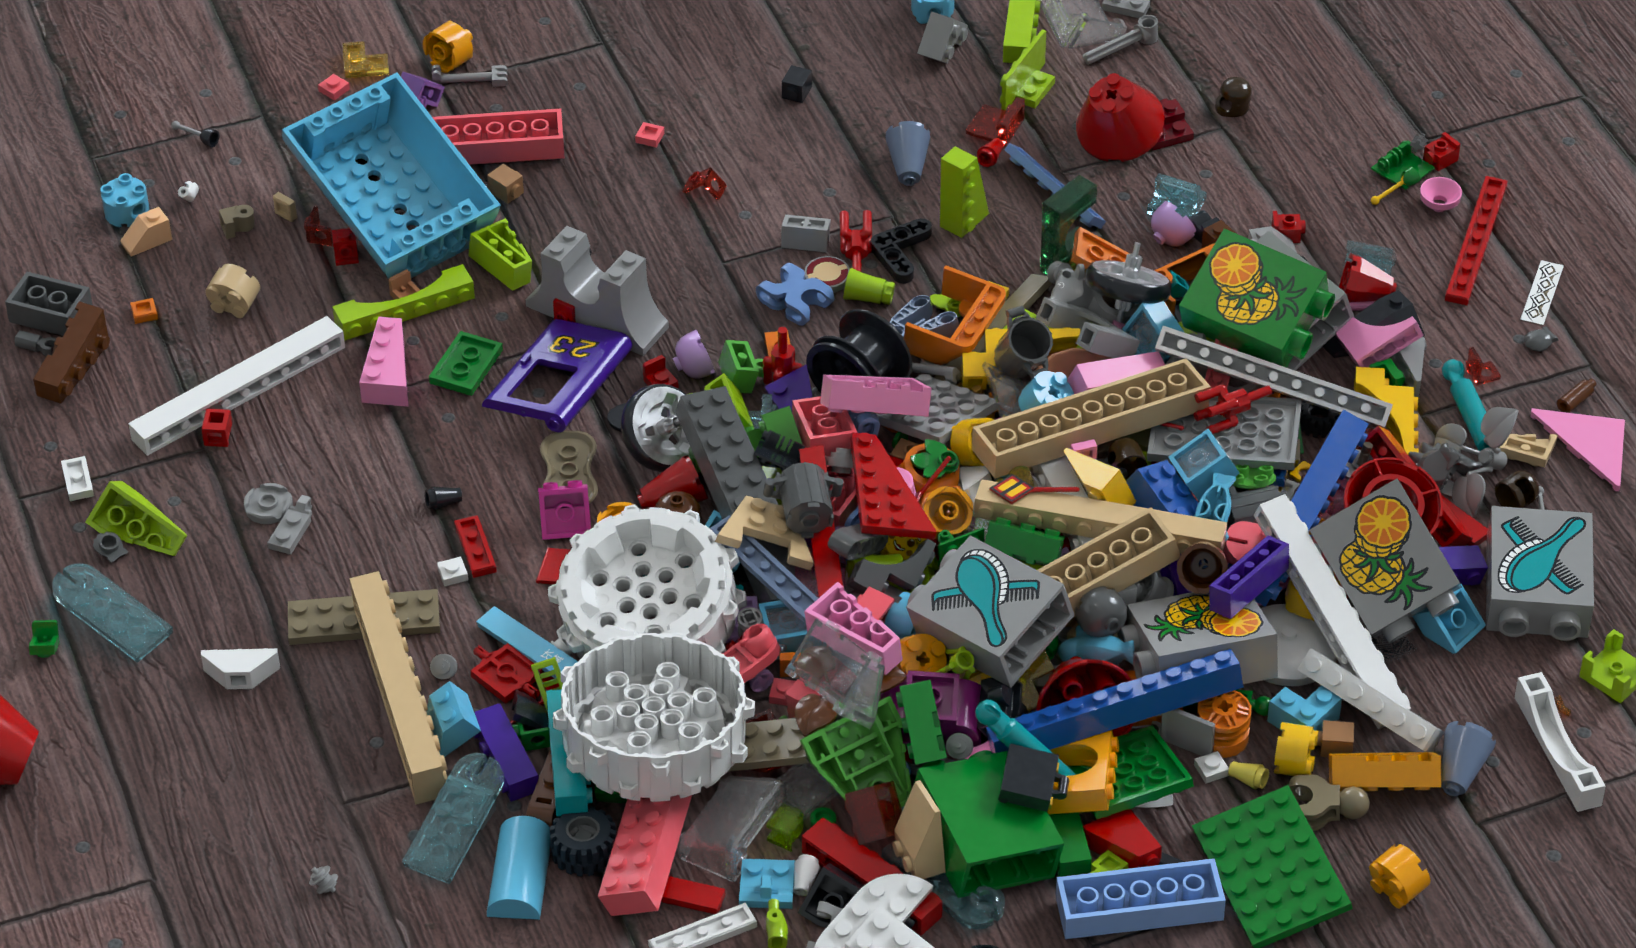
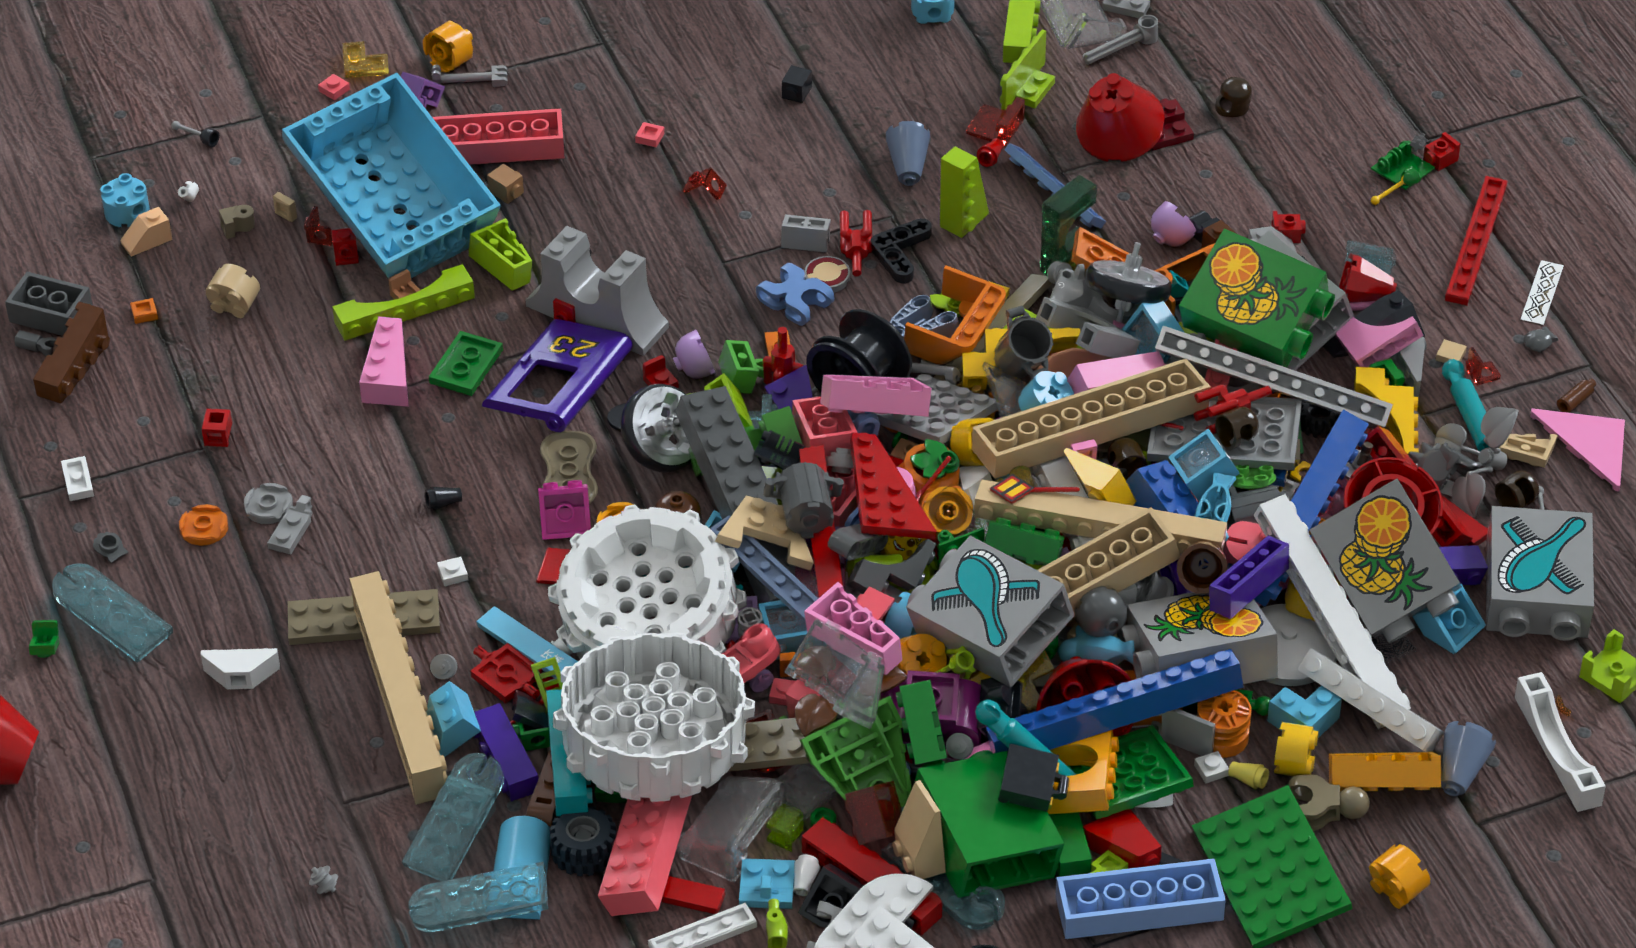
(135, 519): lime wedge -> none
(203, 525): none -> orange tile
(237, 385): white brick -> none
(475, 546): red tile -> none
(479, 898): none -> clear light blue plate
(677, 477): red cone -> none
(868, 288): lime plant -> none
(940, 37): light grey brick -> none
(1182, 194): clear light blue bracket -> none
(1236, 424): none -> dark brown helmet
(1336, 737): medium nougat brick -> none
(1440, 189): bright pink piece -> none
(1450, 350): none -> tan tile

